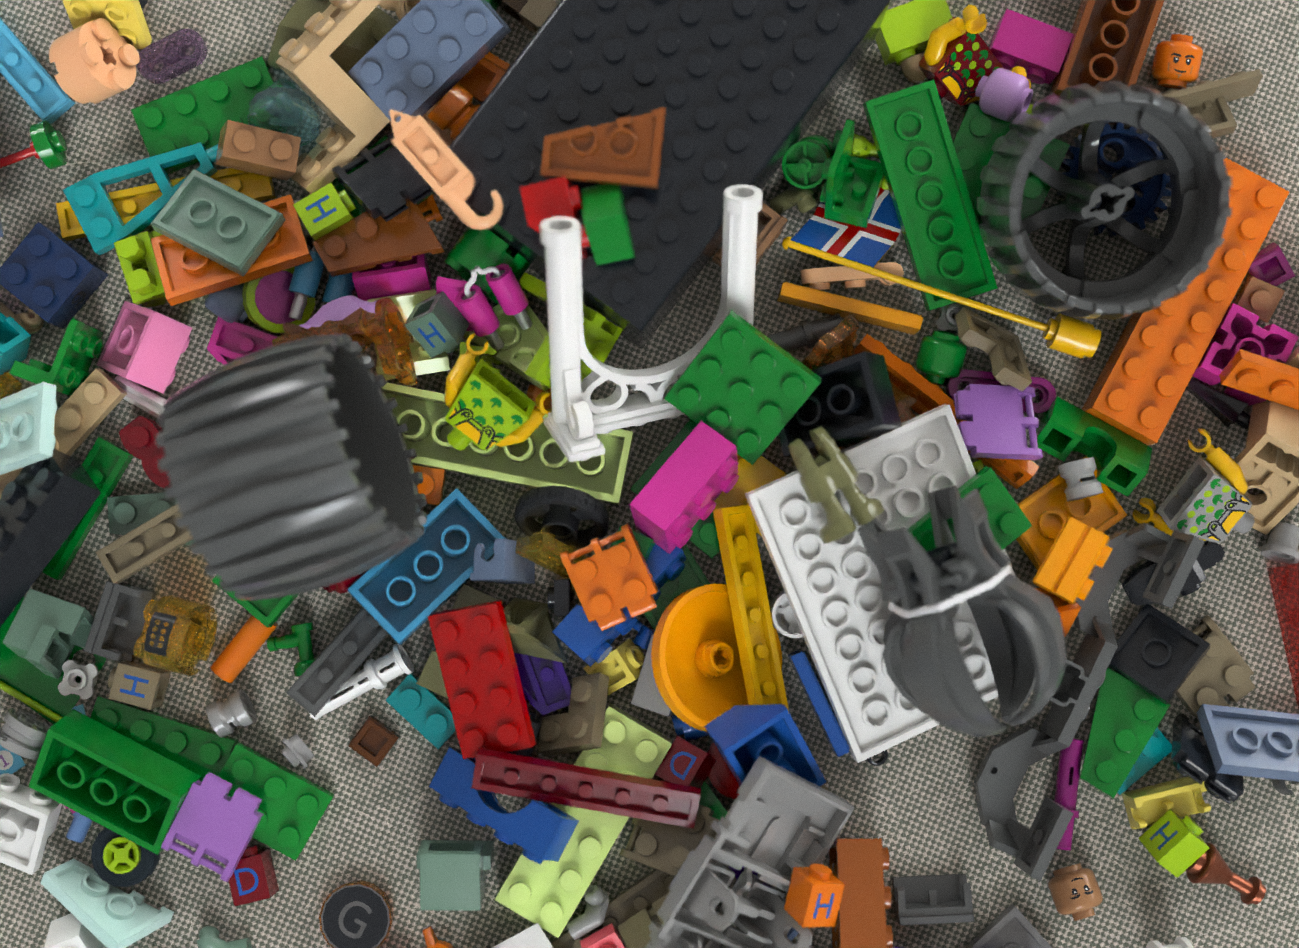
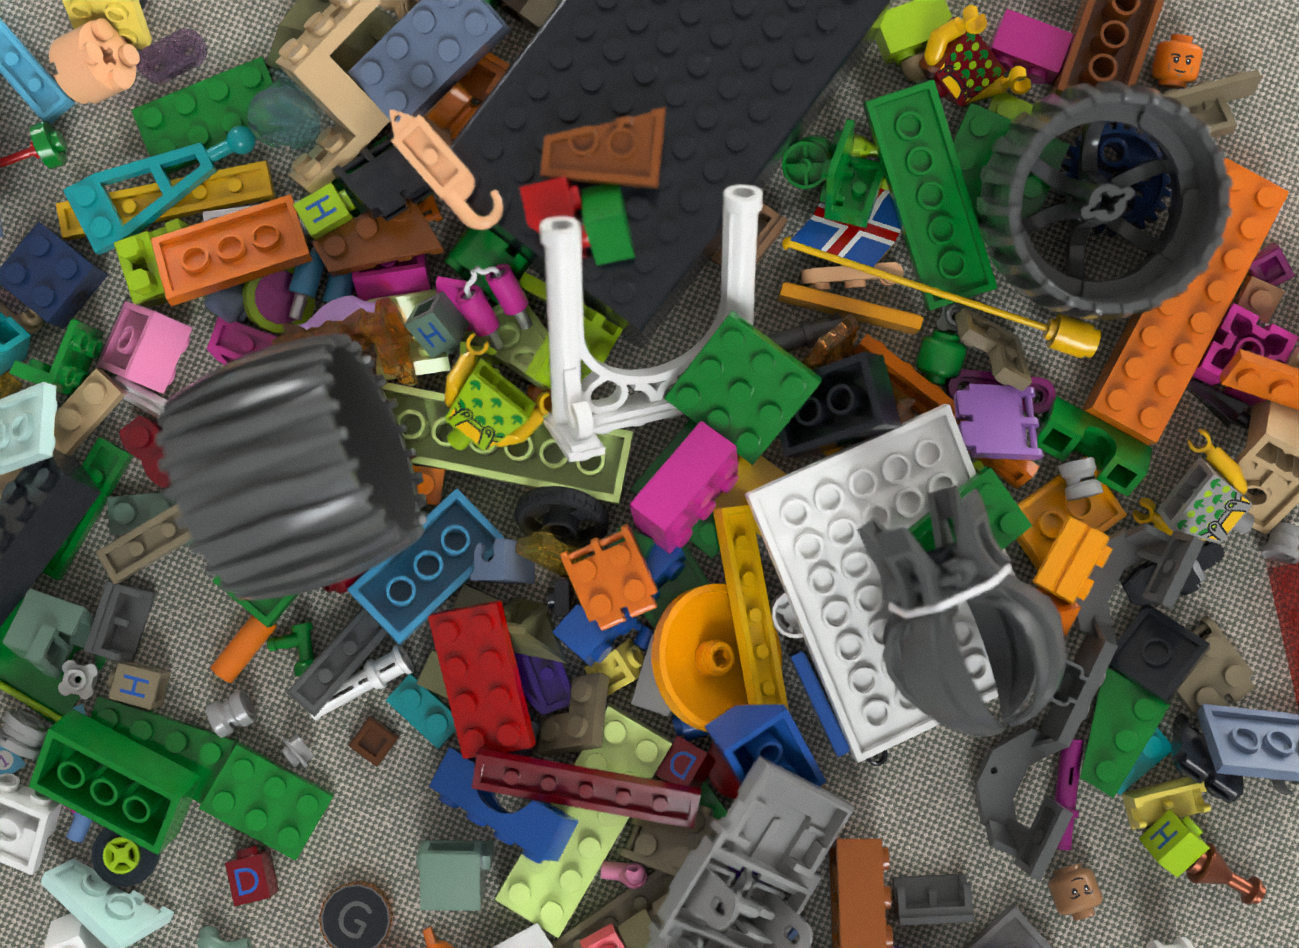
(176, 635): clear yellow brick -> none
(214, 824): medium lavender plate -> none
(218, 222): sand green tile -> none
(258, 150): medium nougat brick -> none
(594, 913): light grey arm -> none
(630, 874): none -> bright pink arm
(794, 196): olive arm -> none
(814, 896): orange brick -> none
(825, 476): olive piece -> none
(1004, 94): lavender head -> none

